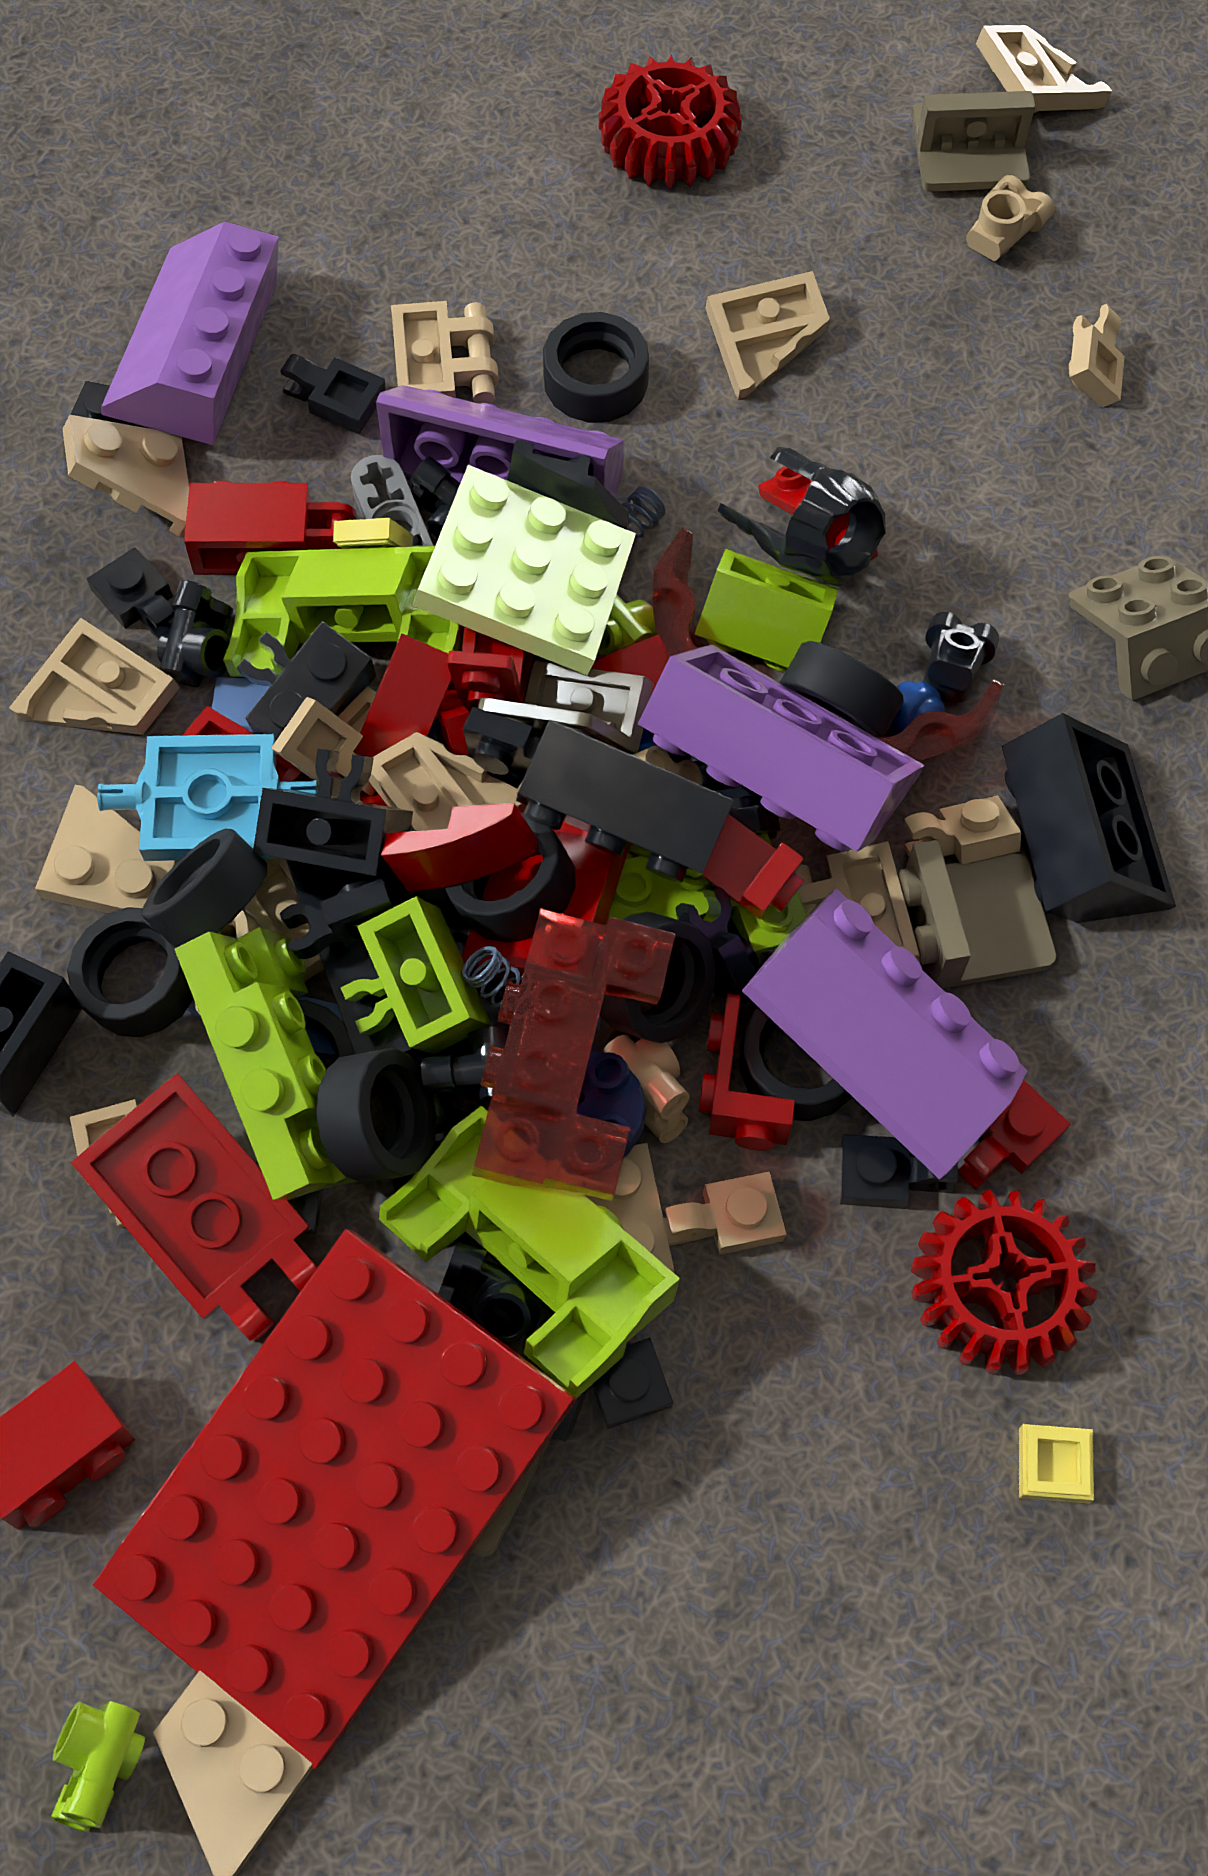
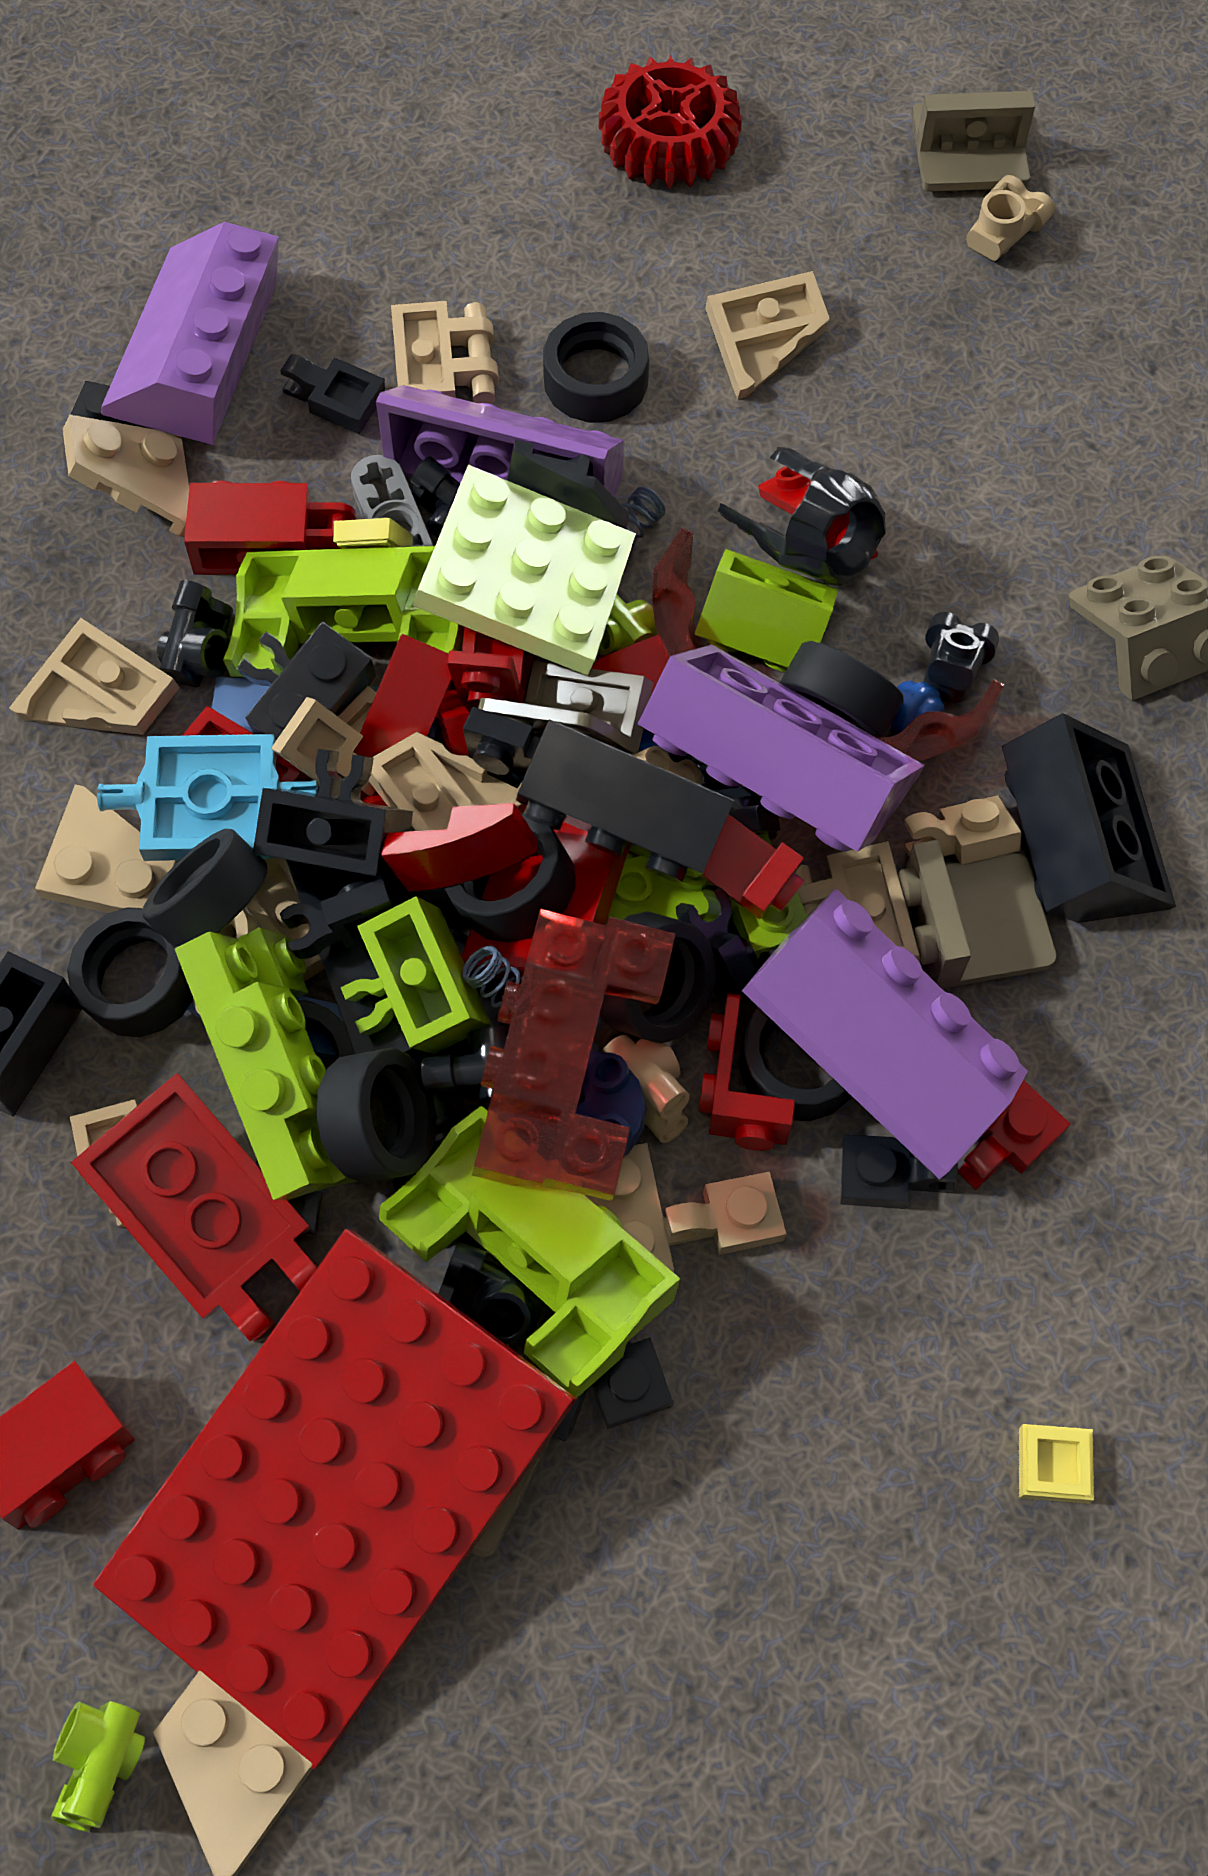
(134, 592): black plate -> none
(1029, 63): tan wing -> none
(1055, 1268): red gear -> none
(1095, 361): tan plate -> none

